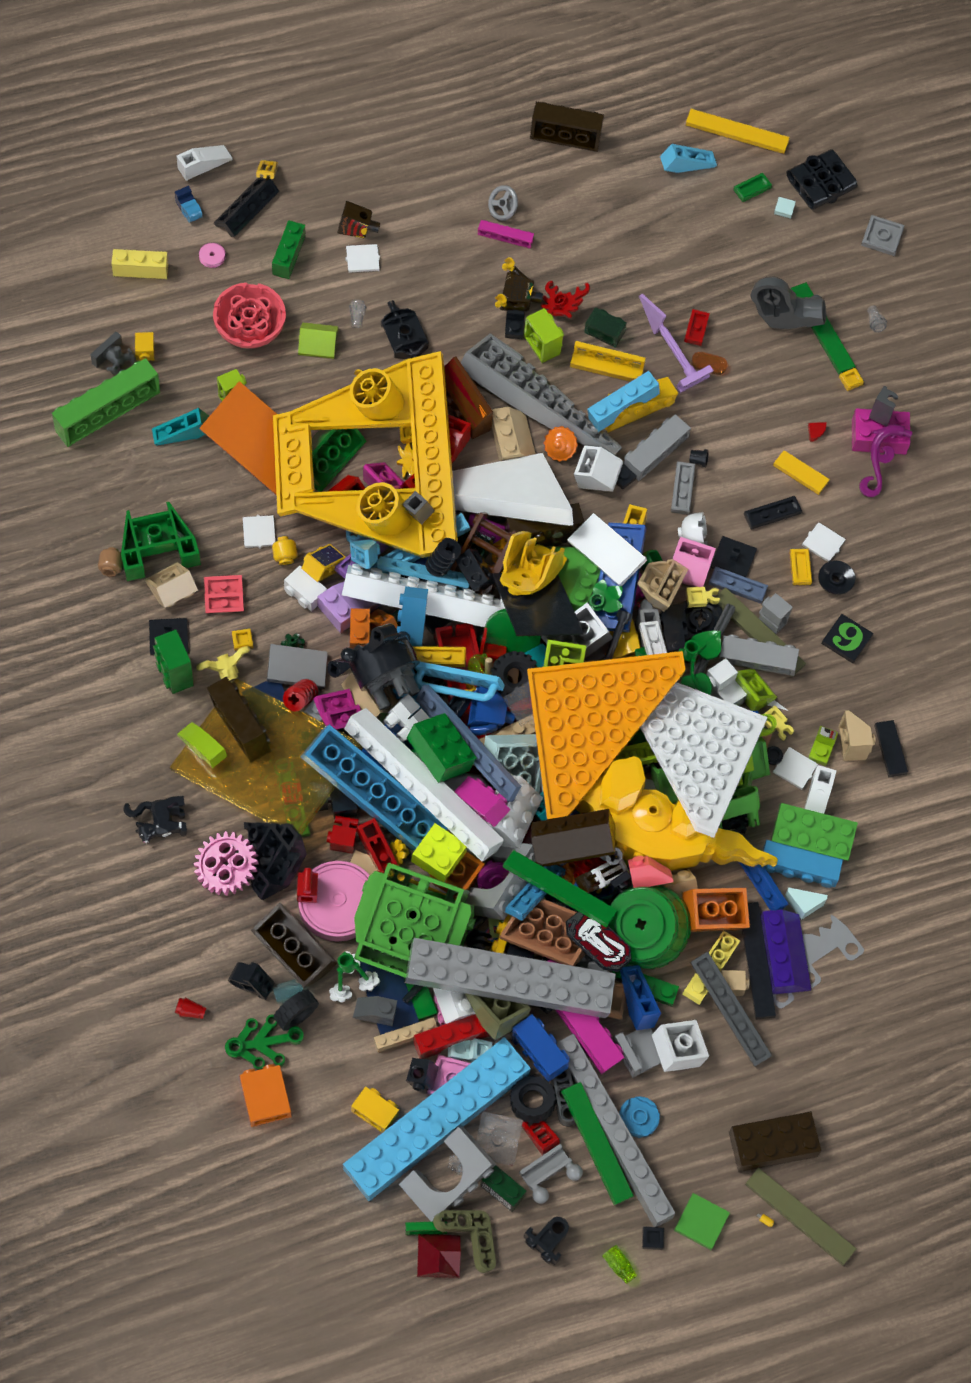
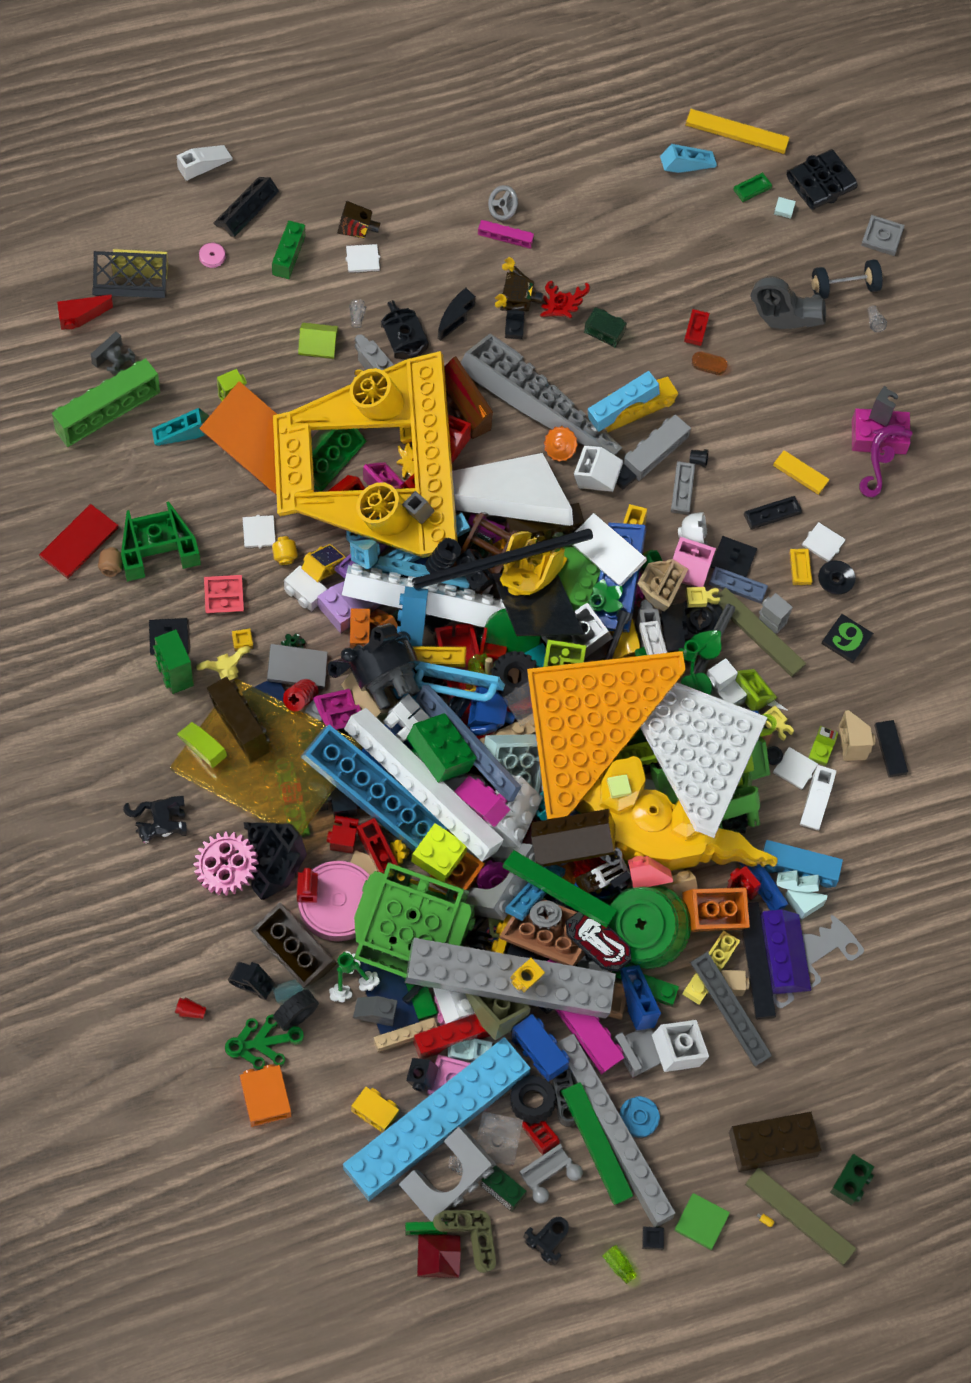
(78, 541): none -> red tile
(80, 311): none -> red slope
(129, 290): none -> black fence
(144, 346): yellow brick -> none
(171, 585): tan slope -> none
(188, 204): leg -> none
(250, 304): coral brick -> none
(266, 172): yellow tile -> none
(370, 354): none -> light grey hinge
(456, 313): none -> black slope
(501, 559): none -> black axle
(511, 433): tan slope -> none
(531, 968): none -> yellow brick
(543, 335): lime brick -> none
(552, 910): none -> light grey gear
(566, 126): dark brown brick -> none
(607, 363): yellow fence -> none
(619, 786): none -> yellowish green tile
(656, 319): lavender piece -> none
(744, 879): none -> red bracket
(759, 655): light grey brick -> none
(792, 881): none -> light aqua slope
(814, 831): bright green brick -> none
(816, 430): red tile -> none
(828, 337): green tile -> none
(849, 1178): none -> dark green brick
(851, 379): yellow tile -> none
(873, 278): none -> black axle

